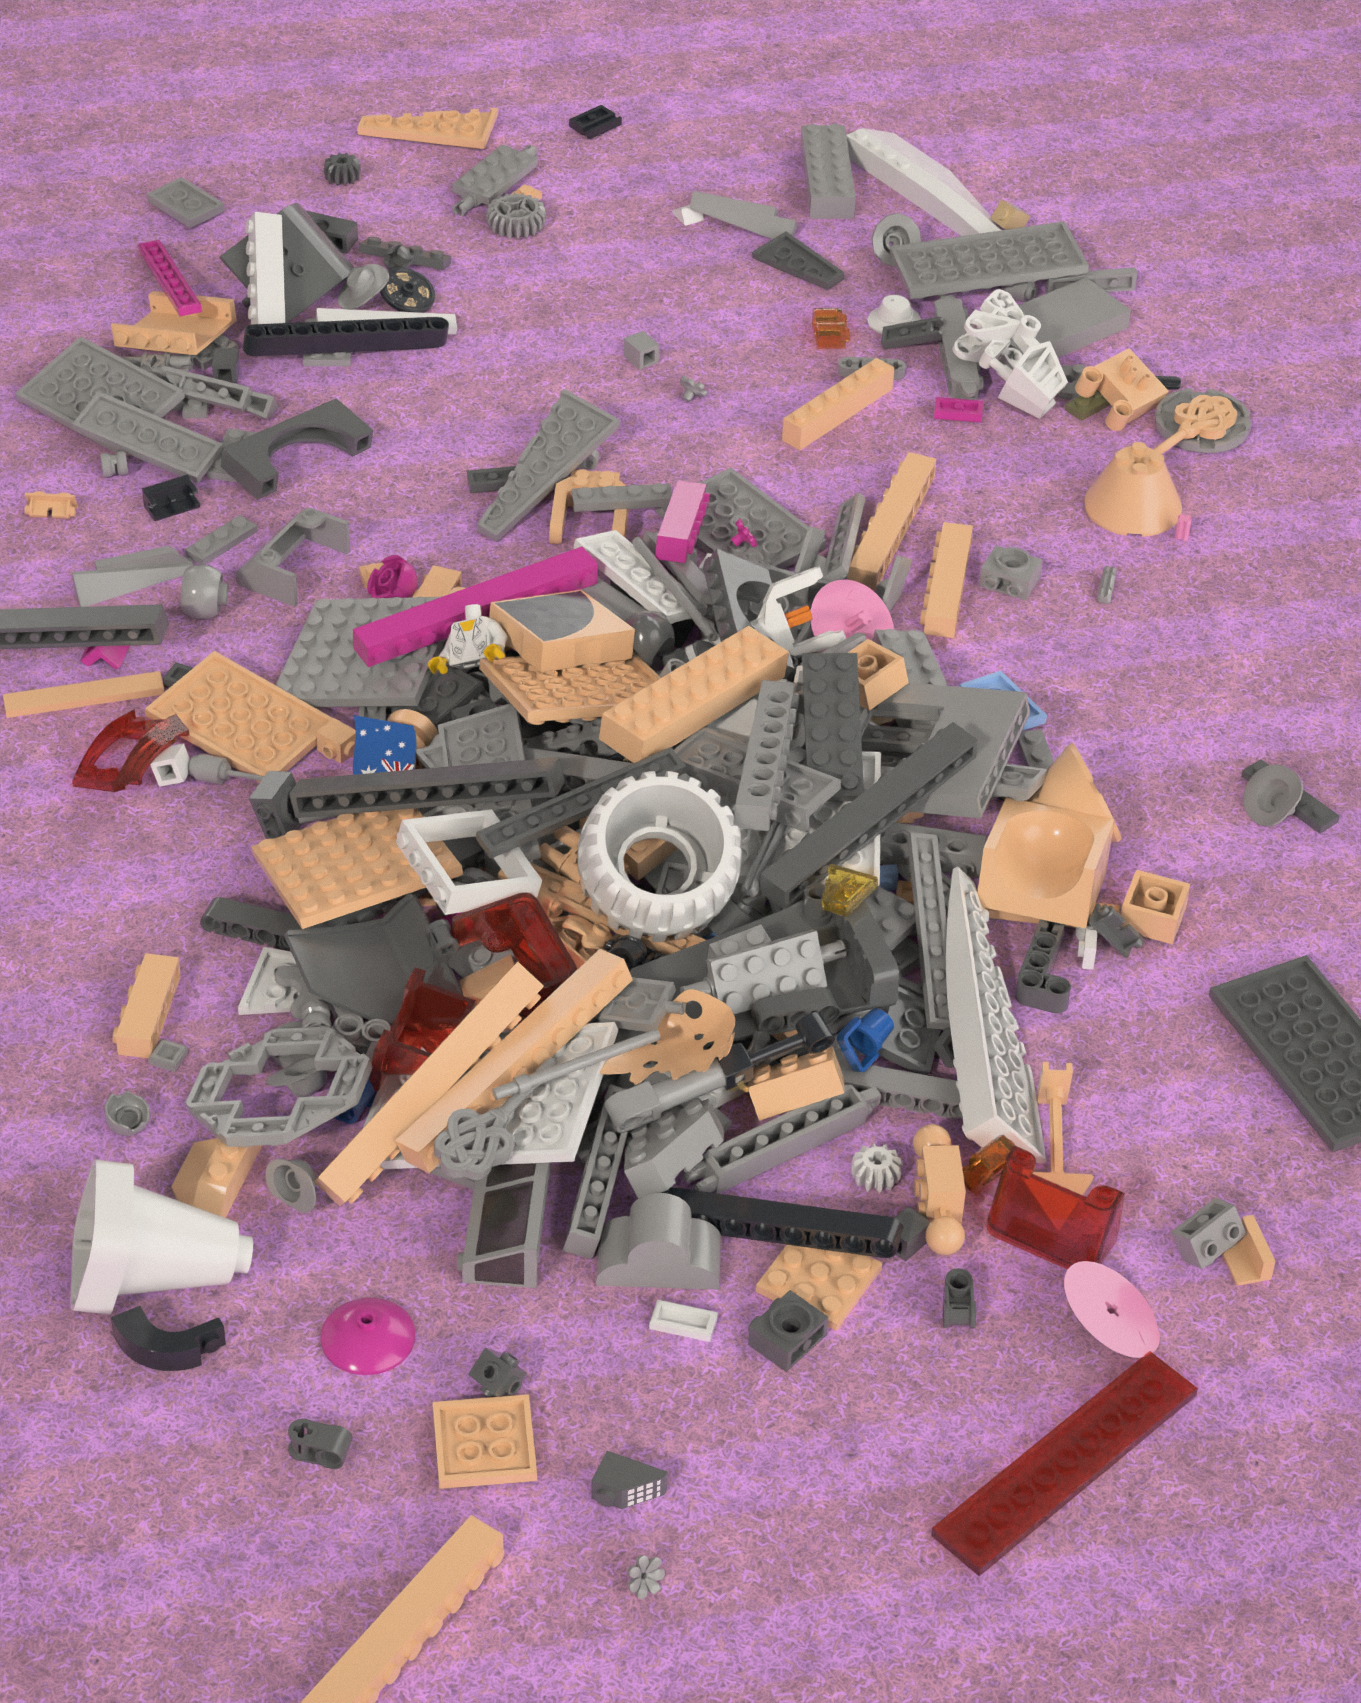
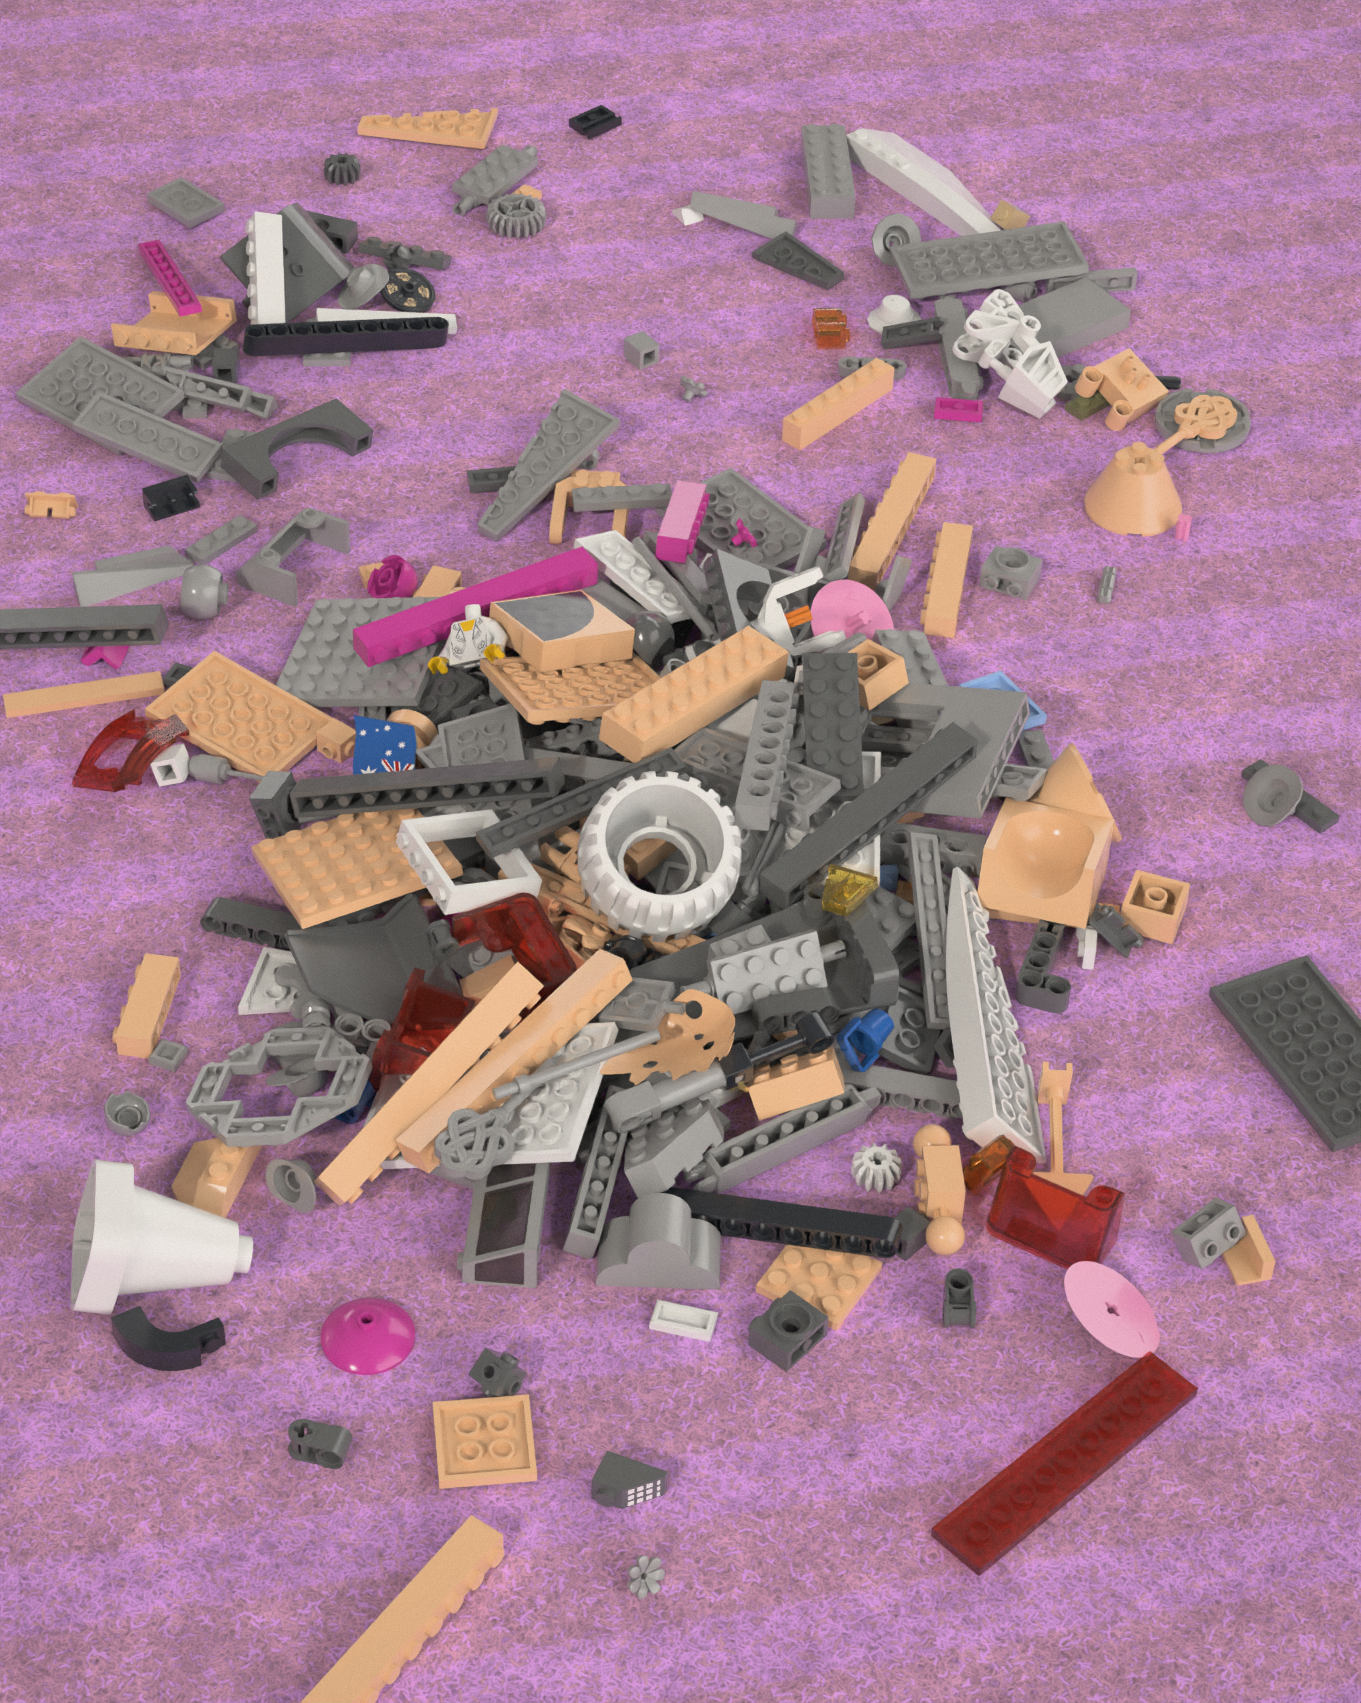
(114, 464): light grey wheel -> none

